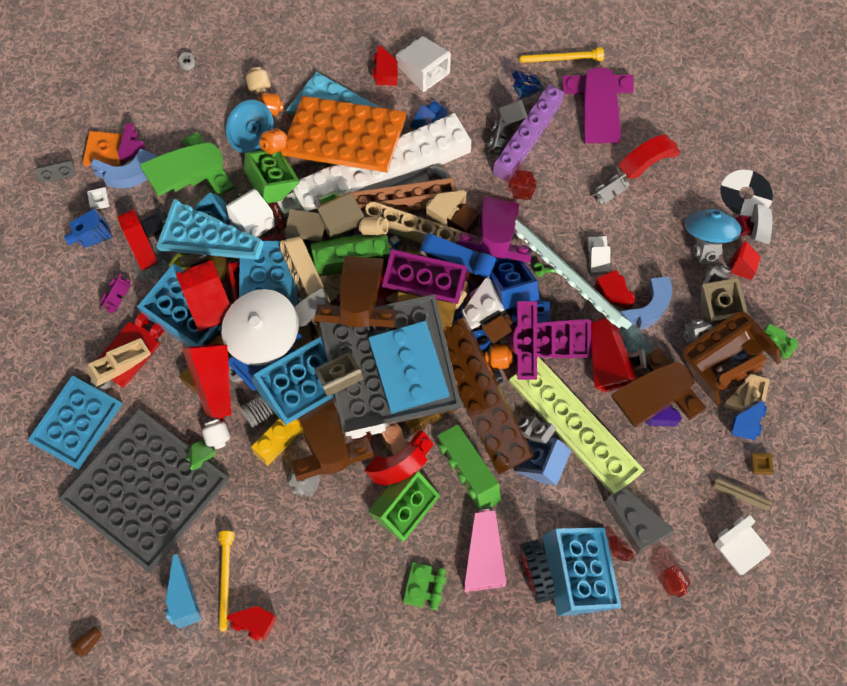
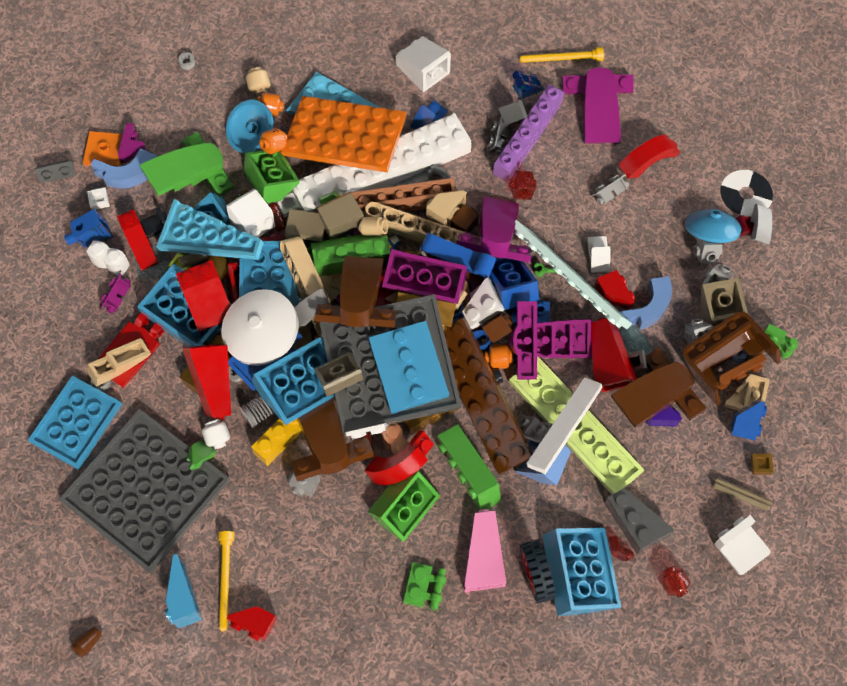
(108, 258): none -> white brick
(386, 68): red slope -> none
(564, 426): none -> white tile
(745, 261): red slope -> none

